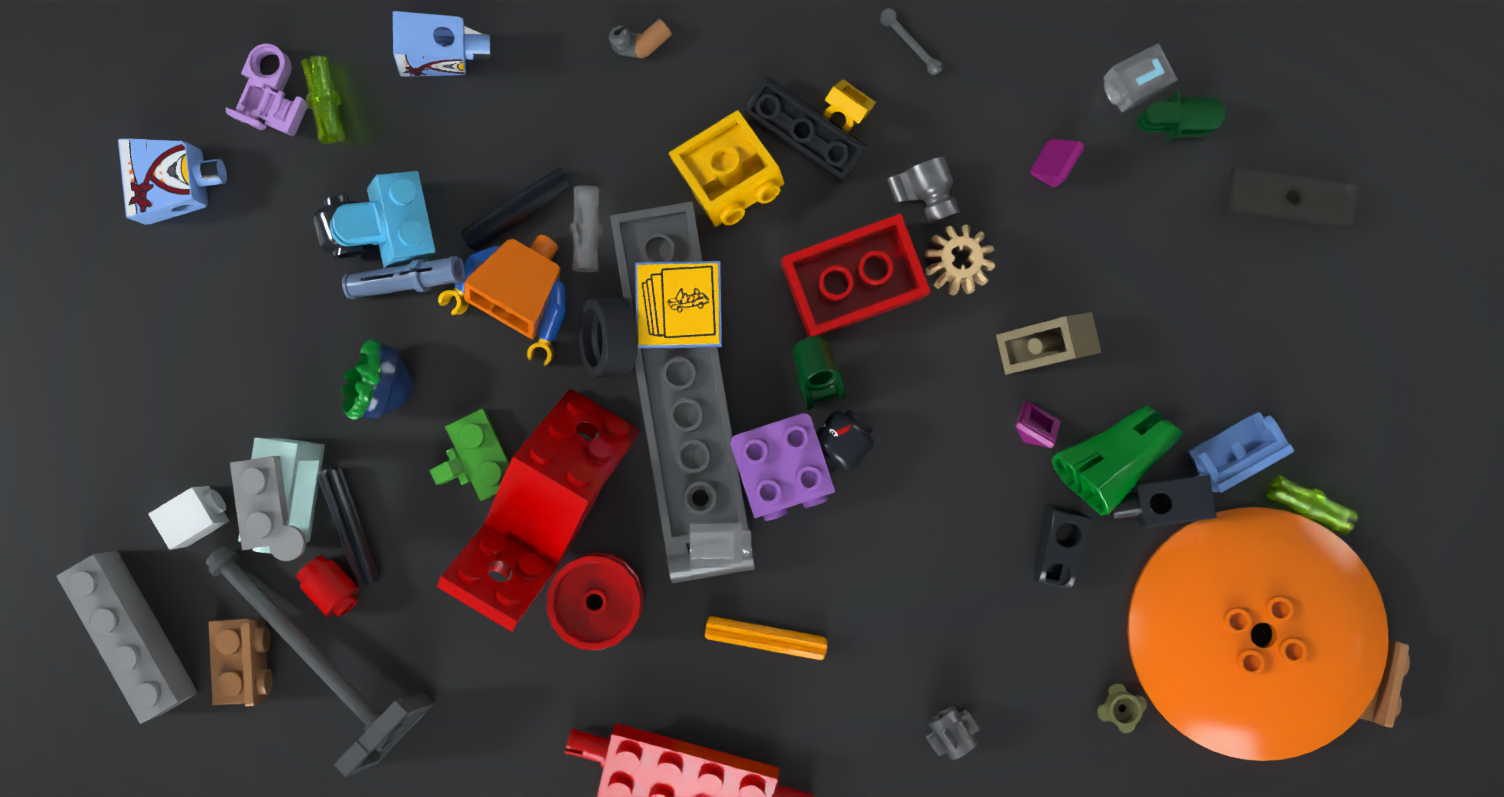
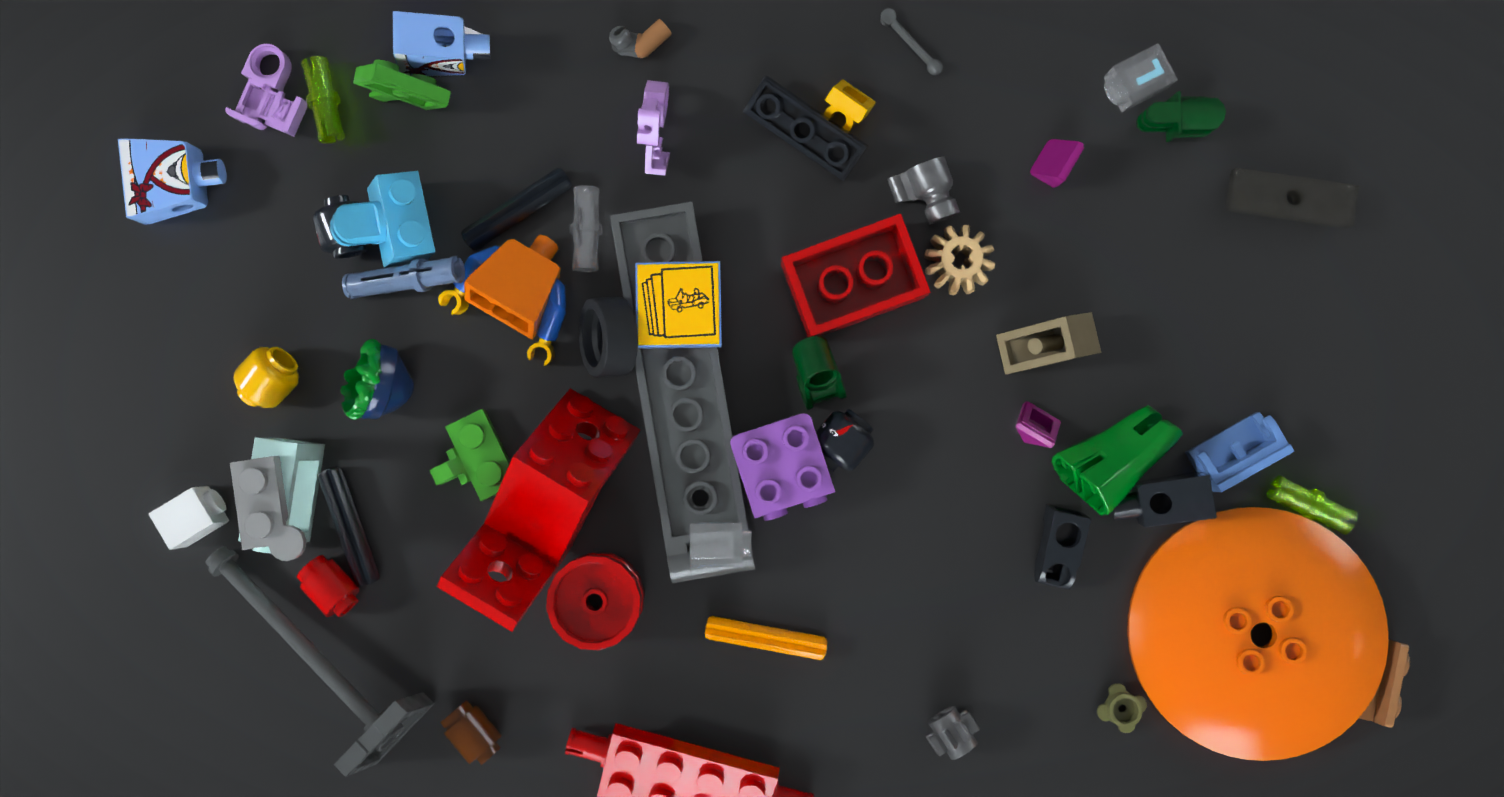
(127, 635): light grey brick -> none
(239, 661): medium nougat bracket -> none
(266, 377): none -> yellow head
(390, 85): none -> bright green hinge
(471, 733): none -> reddish brown brick
(650, 118): none -> lavender piece
(728, 169): yellow plate -> none

